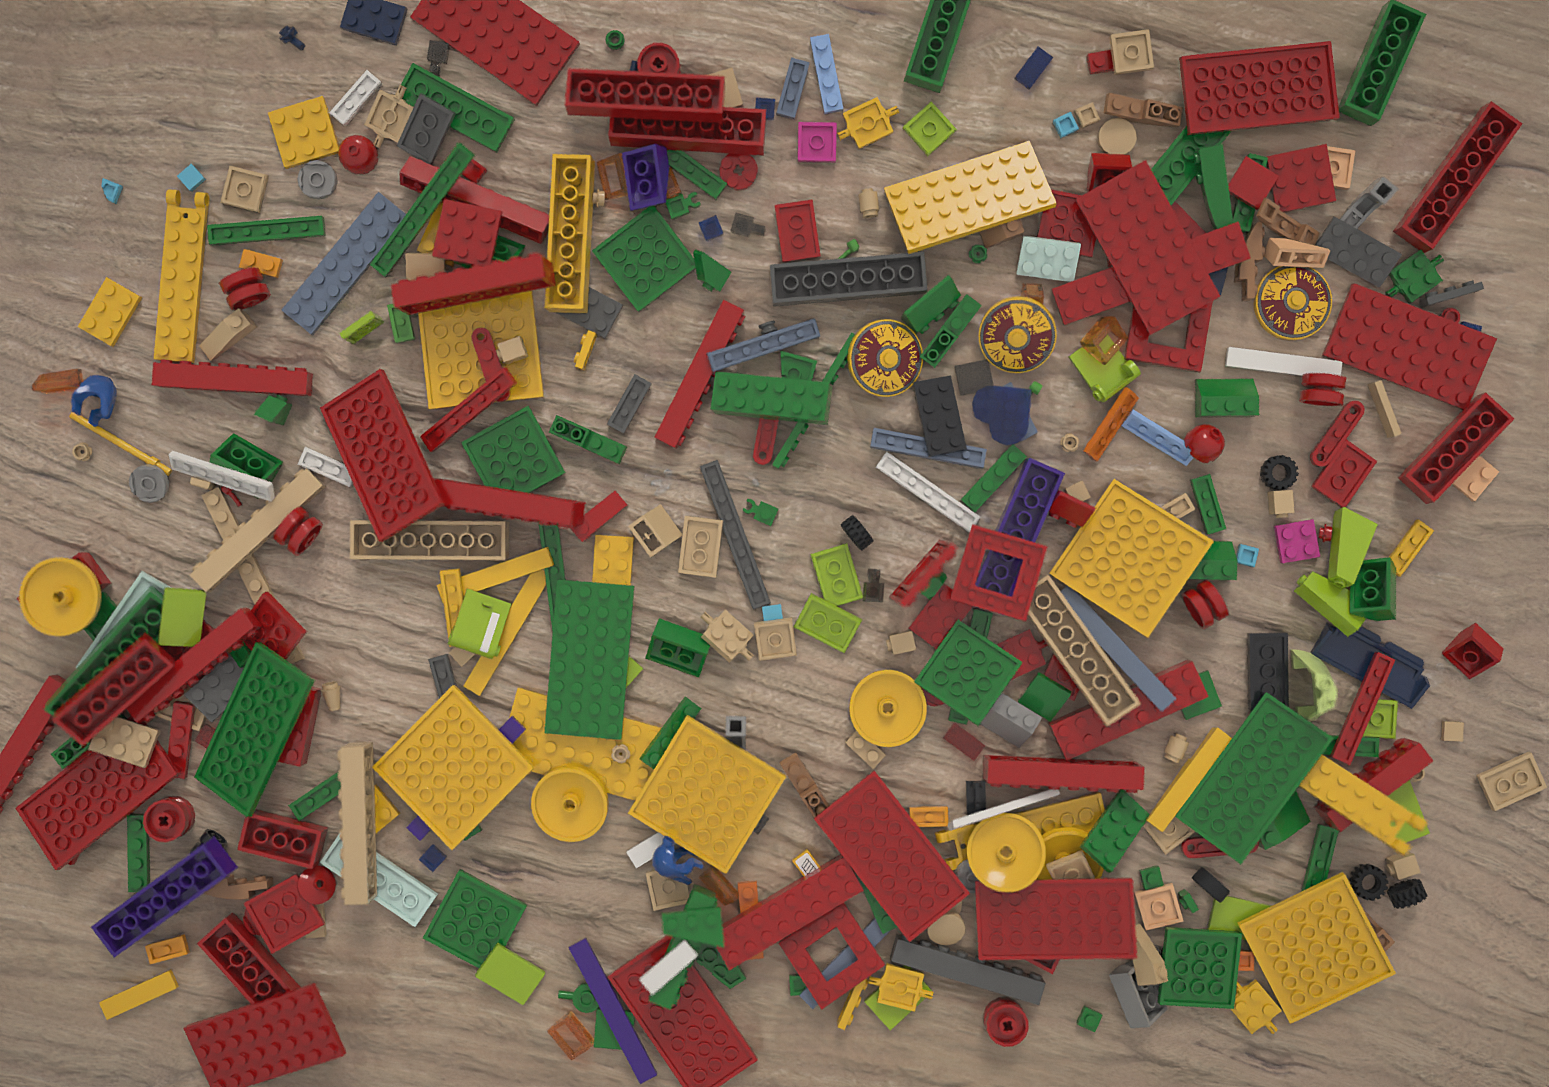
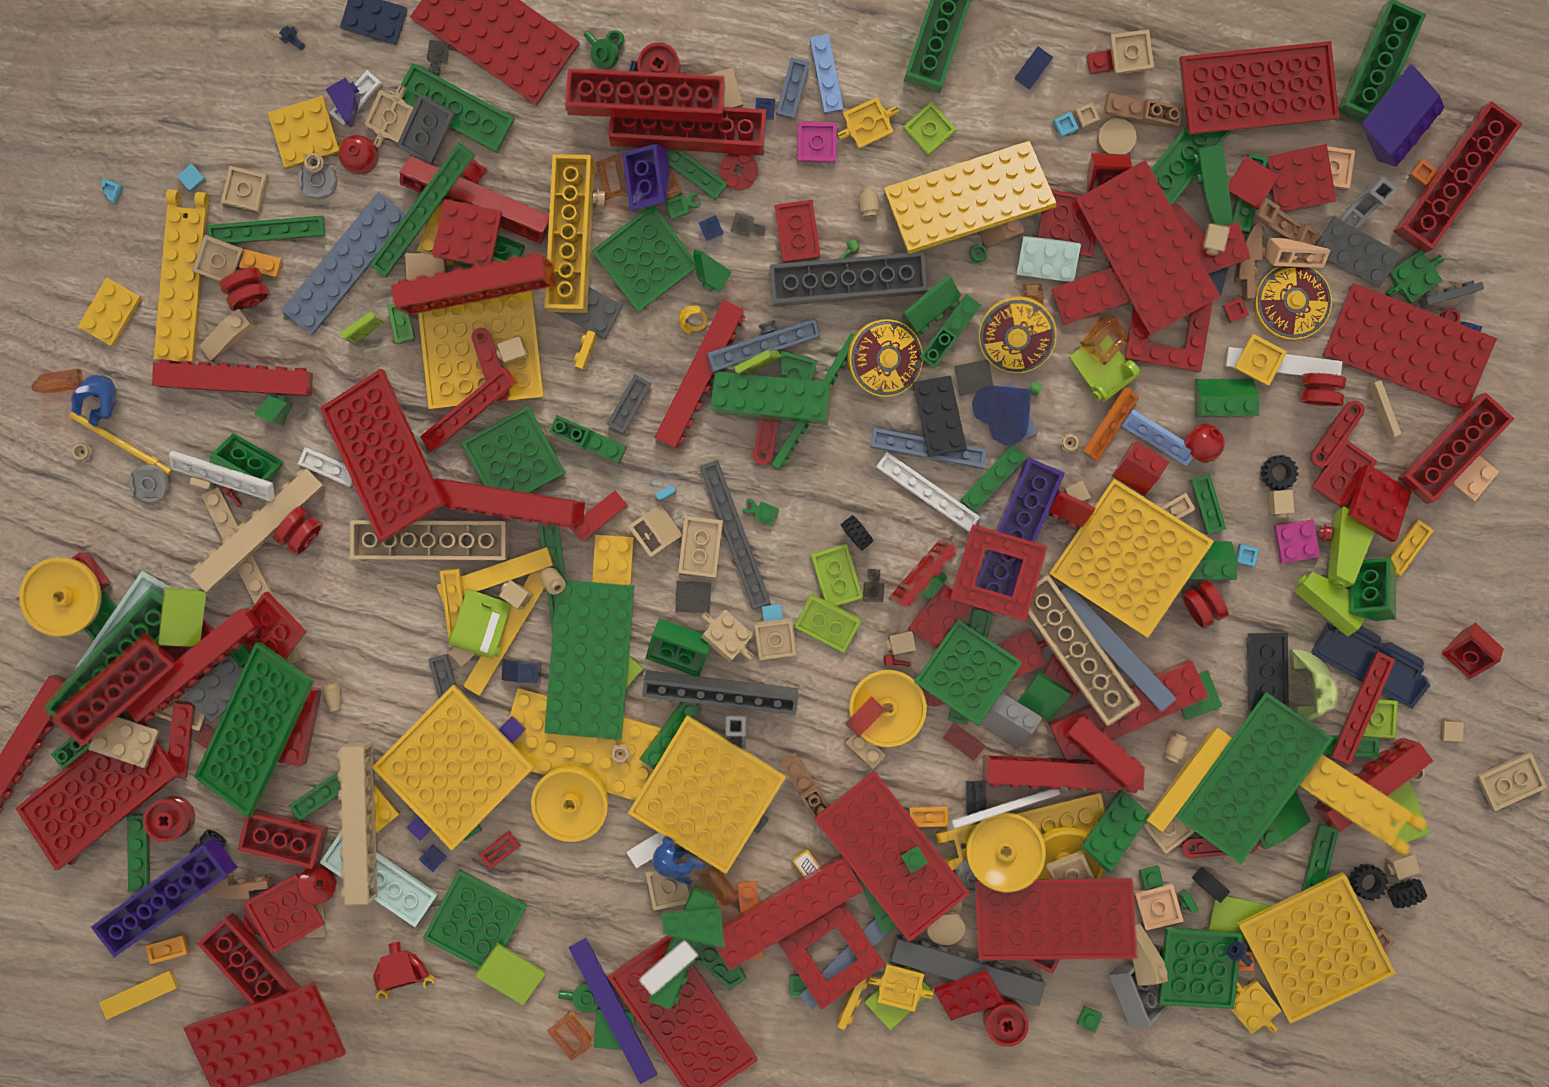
(216, 258): none -> tan tile
(308, 162): none -> tan plate
(345, 99): none -> dark purple slope
(399, 970): none -> red torso
(512, 840): none -> red tile
(515, 594): none -> tan brick
(521, 671): none -> dark blue slope
(552, 581): none -> tan brick
(603, 51): none -> green piece
(666, 493): none -> medium azure tile
(685, 313): none -> yellow piece
(693, 597): none -> clear smoke piece
(720, 692): none -> dark grey brick
(757, 362): none -> lime tile
(864, 716): none -> clear red tile
(890, 661): none -> red hand
(914, 859): none -> green plate
(969, 995): none -> red plate
(1104, 752): none -> red brick
(1140, 468): none -> red slope
(1215, 239): none -> tan brick
(1235, 310): none -> red plate
(1237, 952): none -> dark blue plate
(1260, 360): none -> yellow plate
(1379, 503): none -> red plate
(1402, 117): none -> dark purple slope
(1422, 172): none -> orange plate

